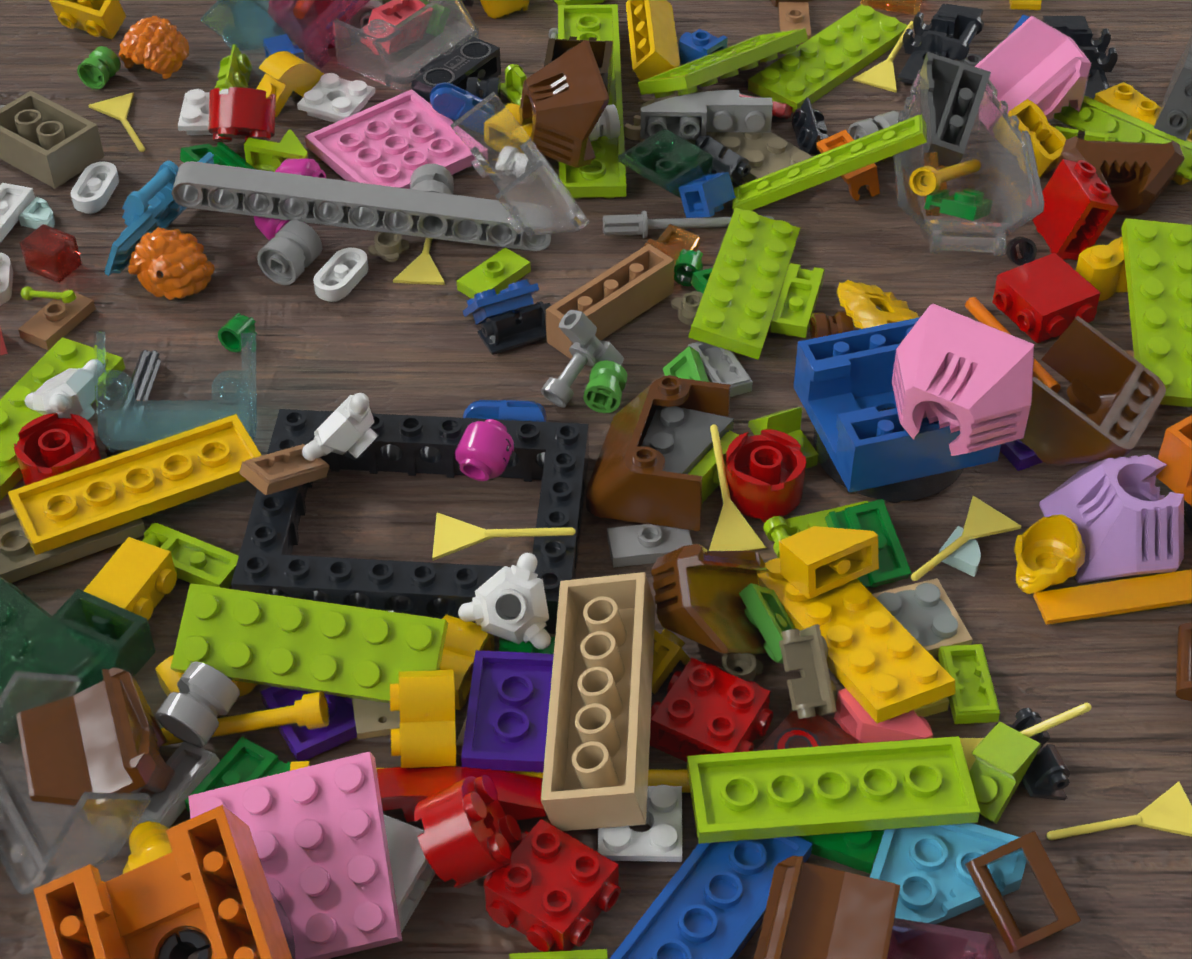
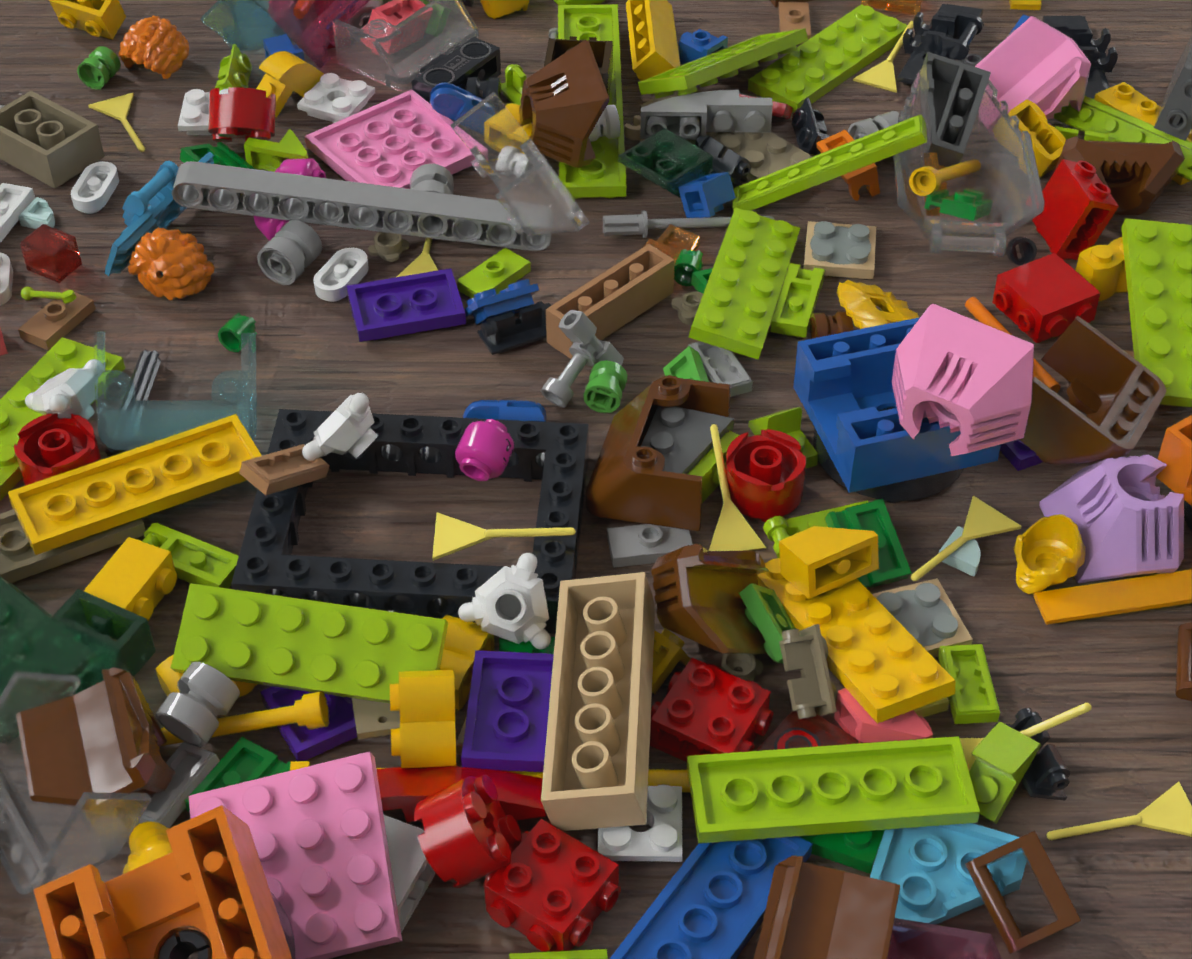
(406, 305): none -> dark purple plate
(841, 249): none -> light grey piece

